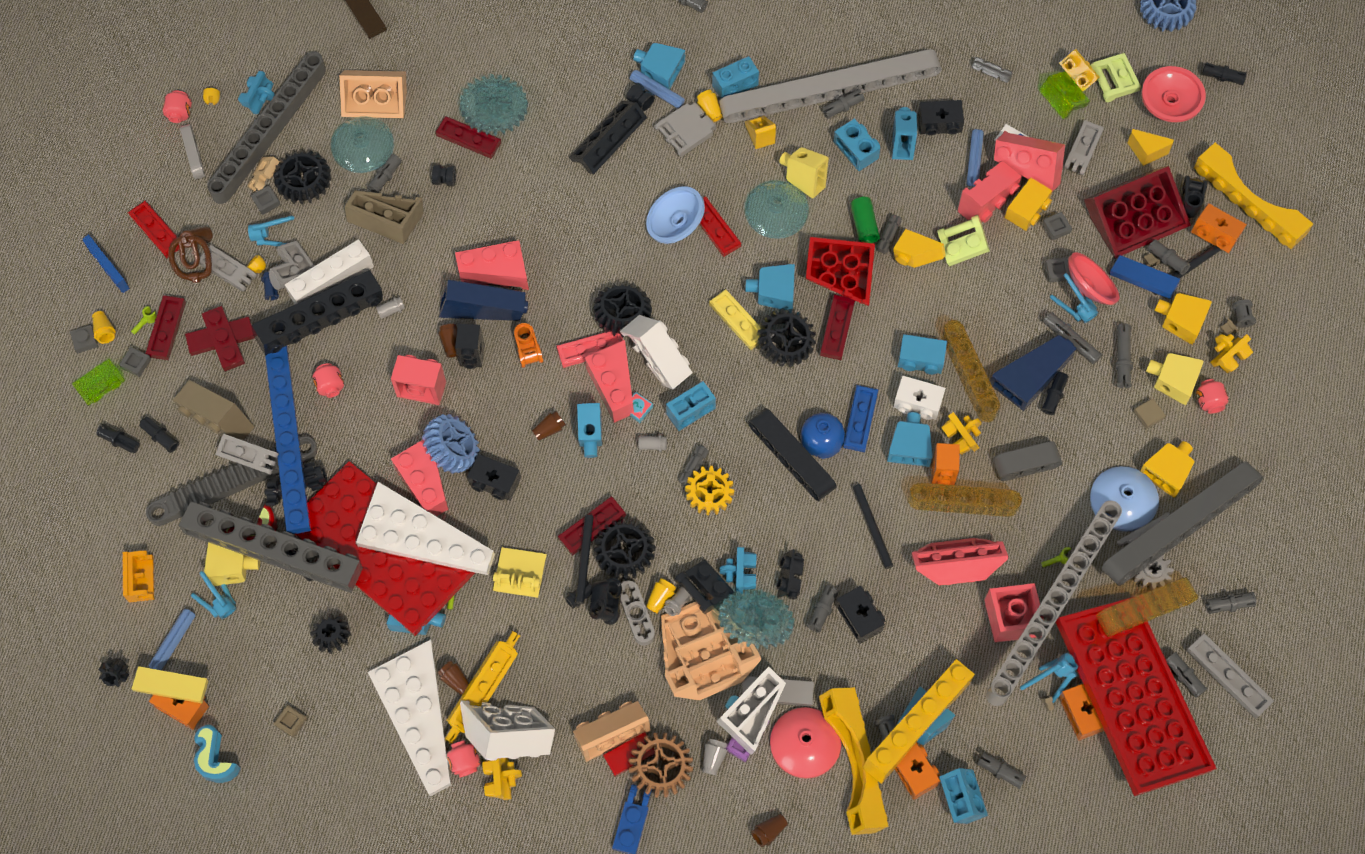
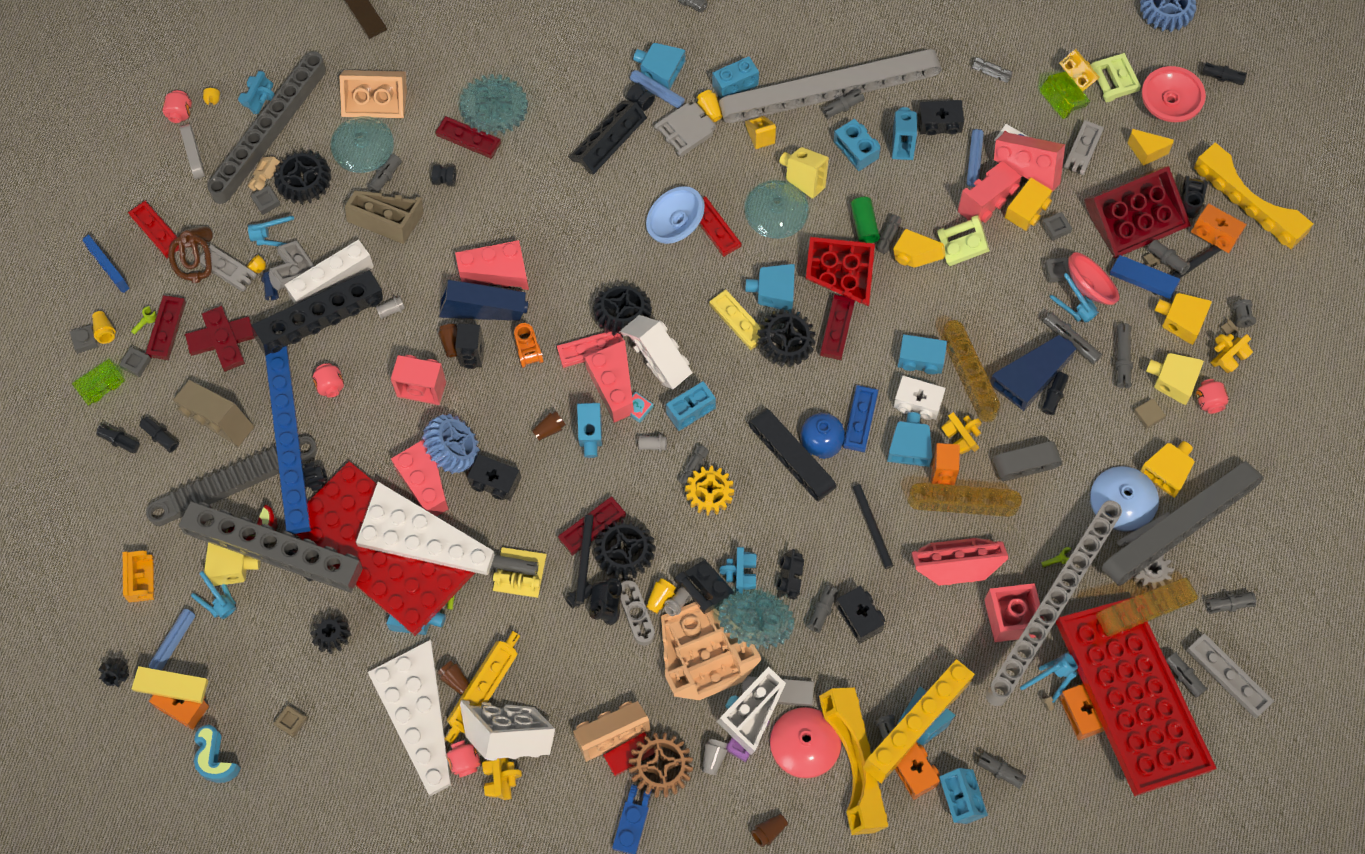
(245, 453): light grey hinge -> none
(273, 491): black plate -> none
(514, 565): none -> dark grey pin

